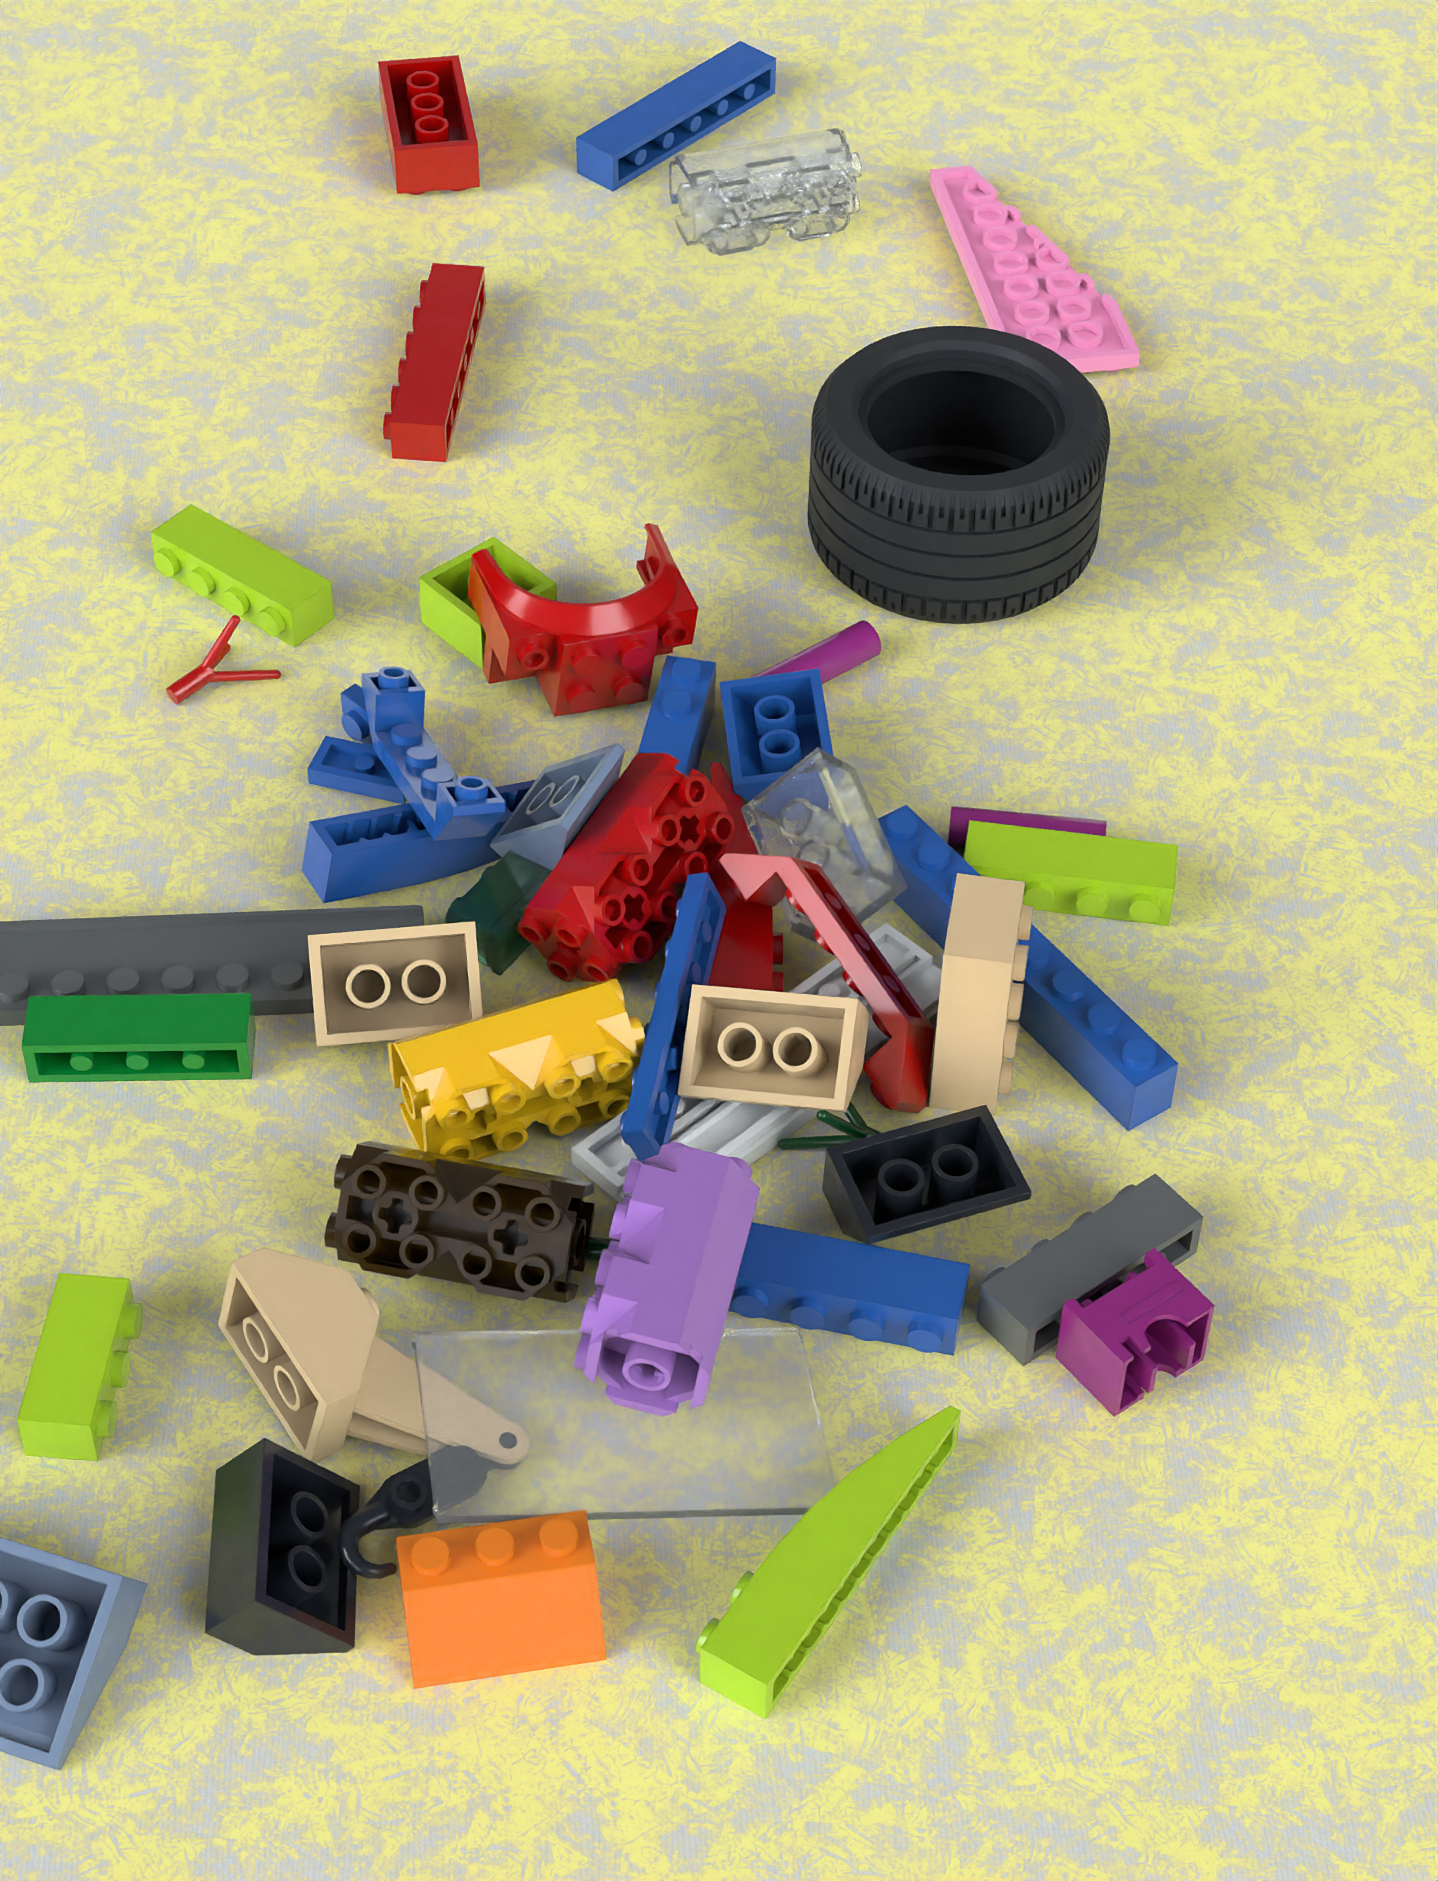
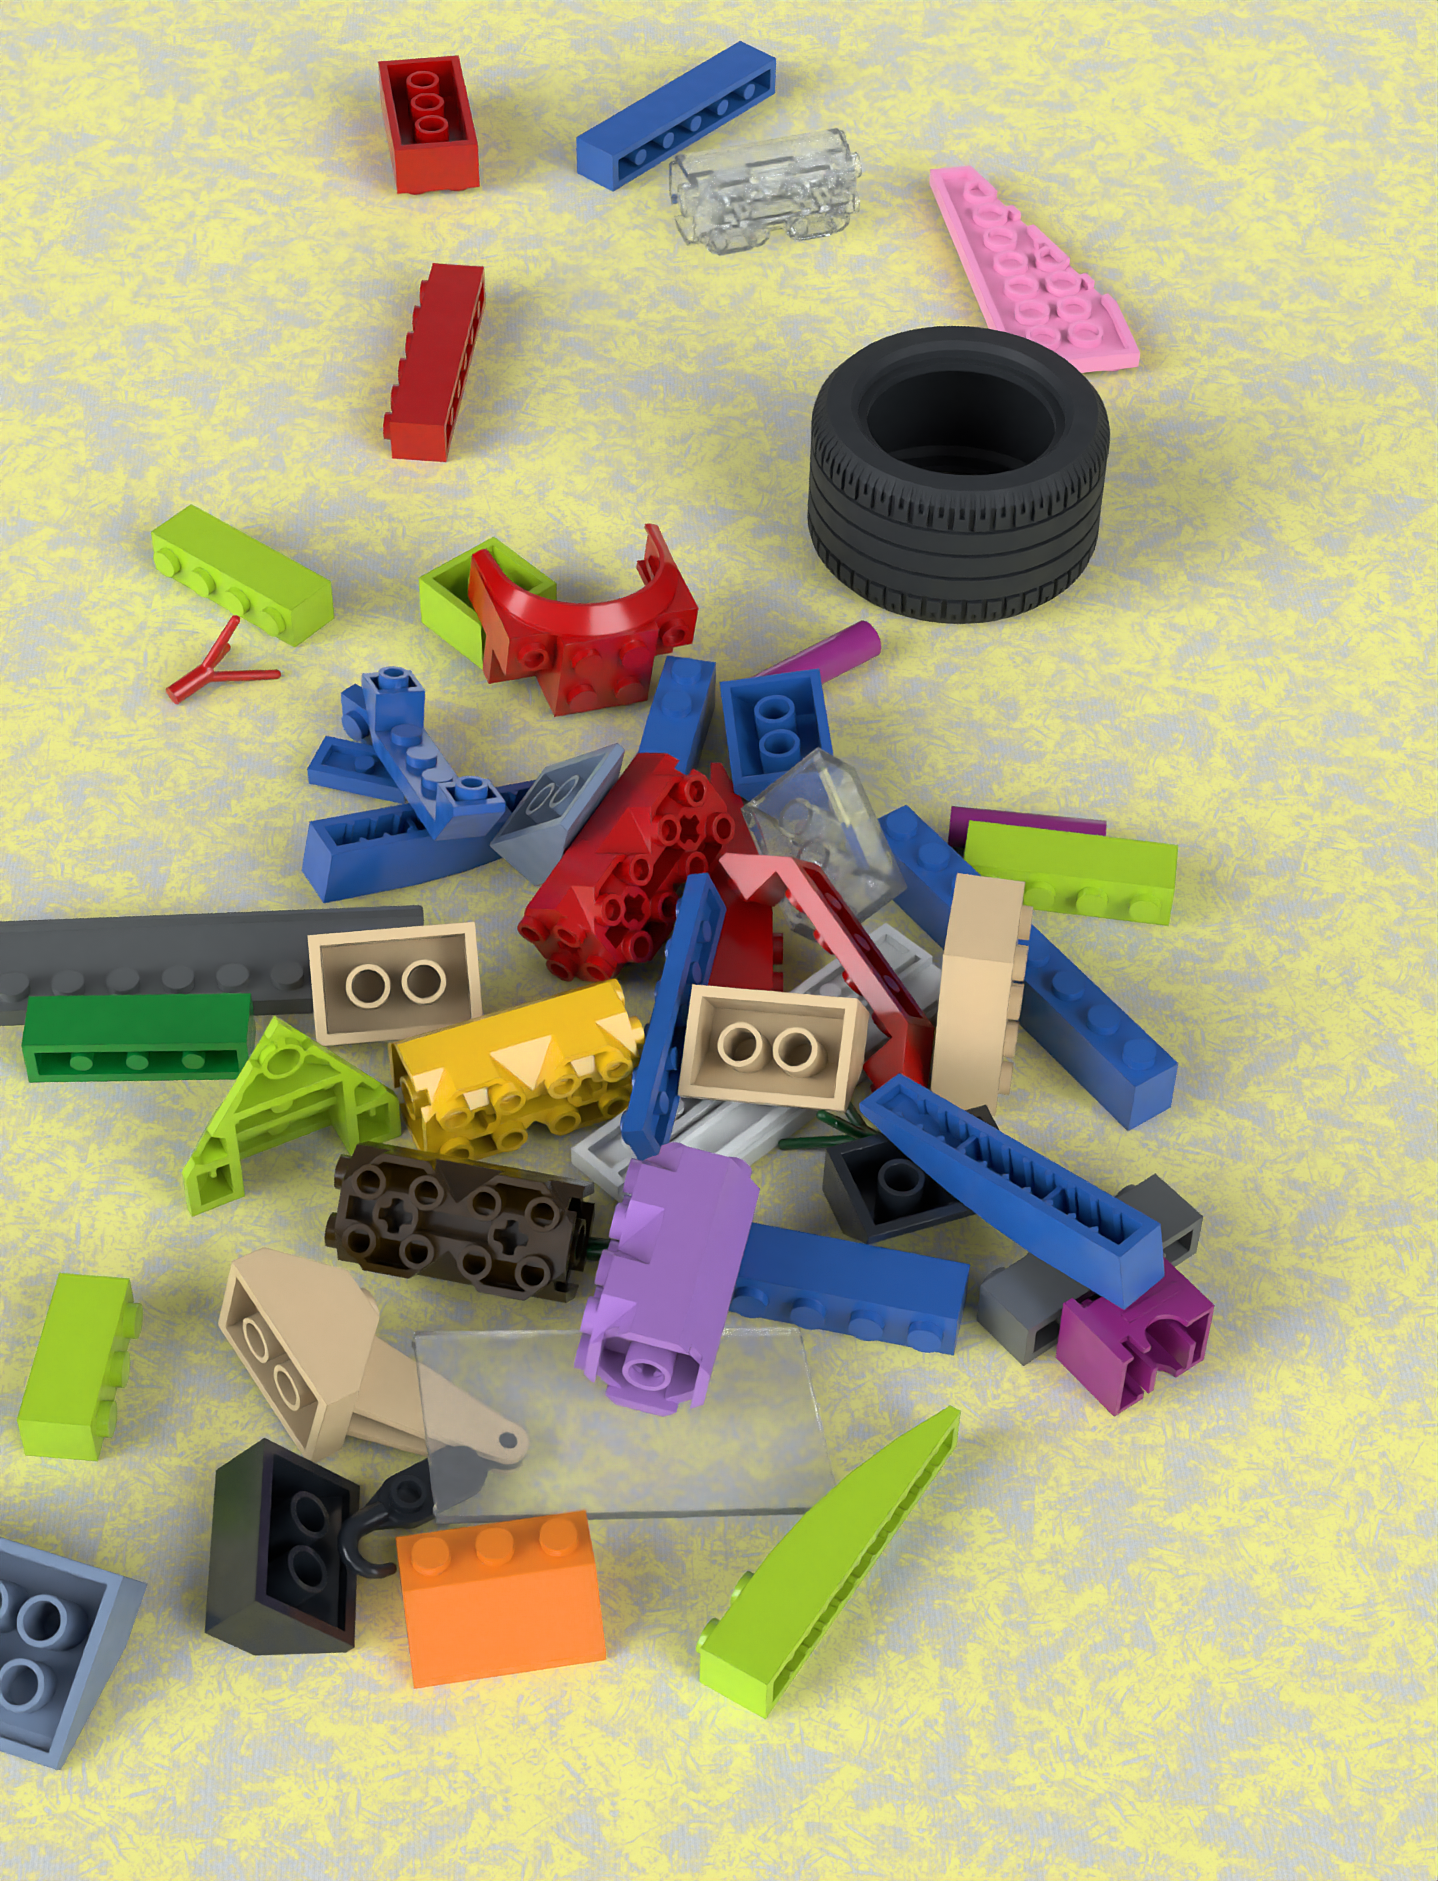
(281, 1095): none -> lime wedge
(497, 908): clear green hinge -> none
(1023, 1192): none -> blue slope

